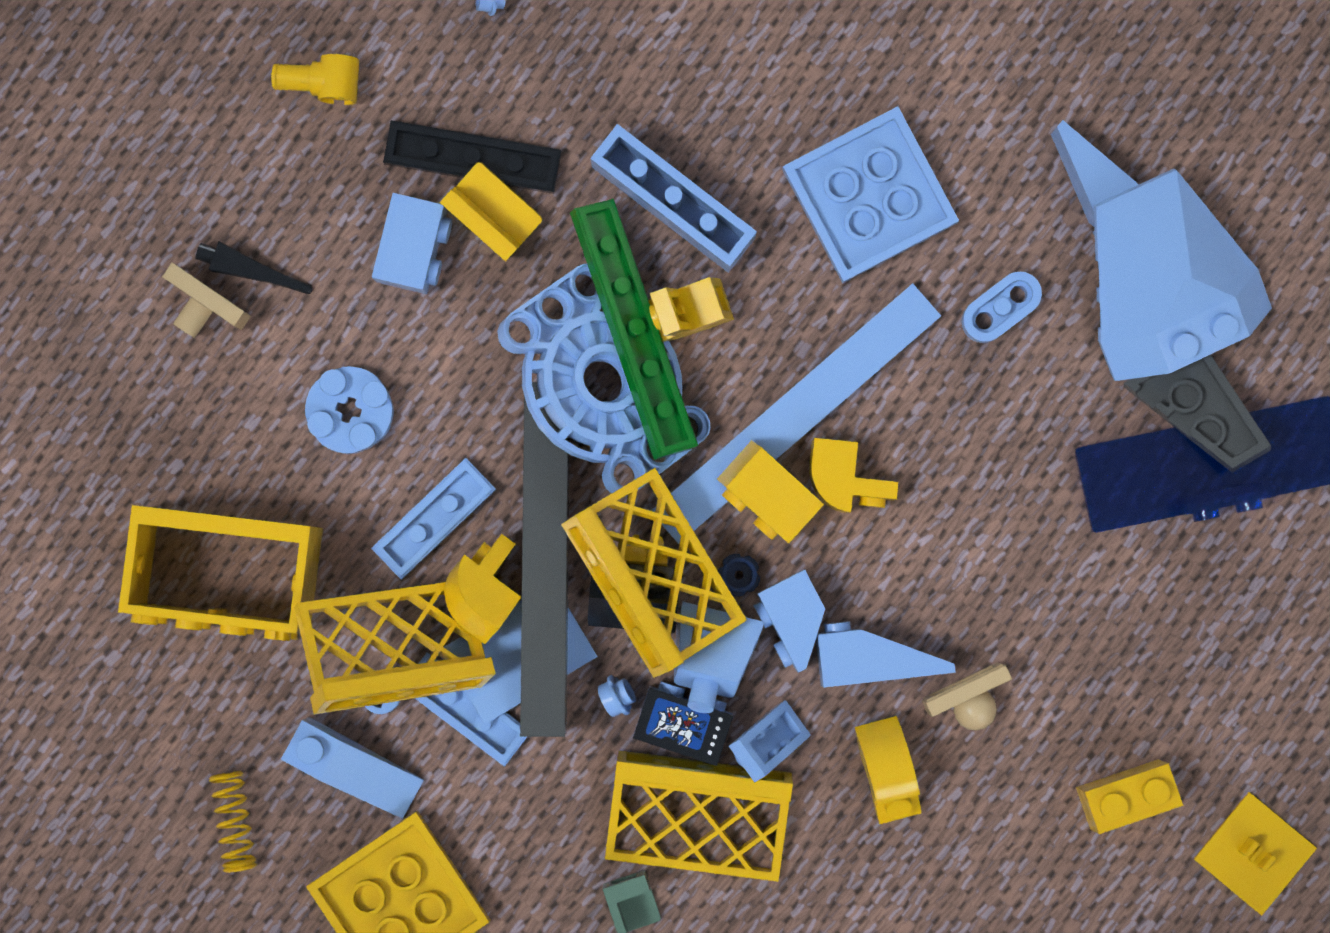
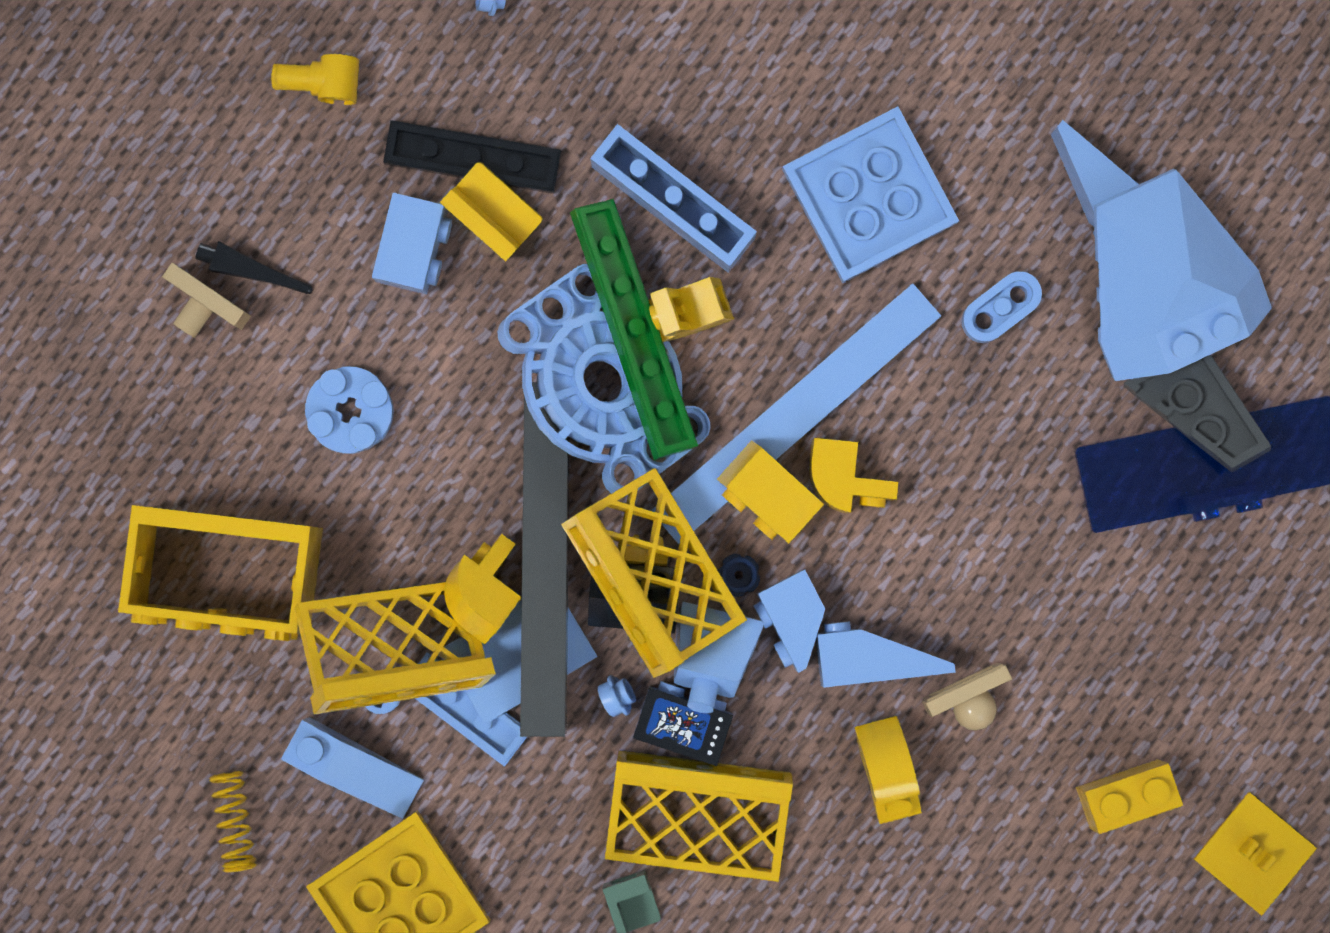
(433, 518): light blue tile -> none
(769, 741): light blue tile -> none

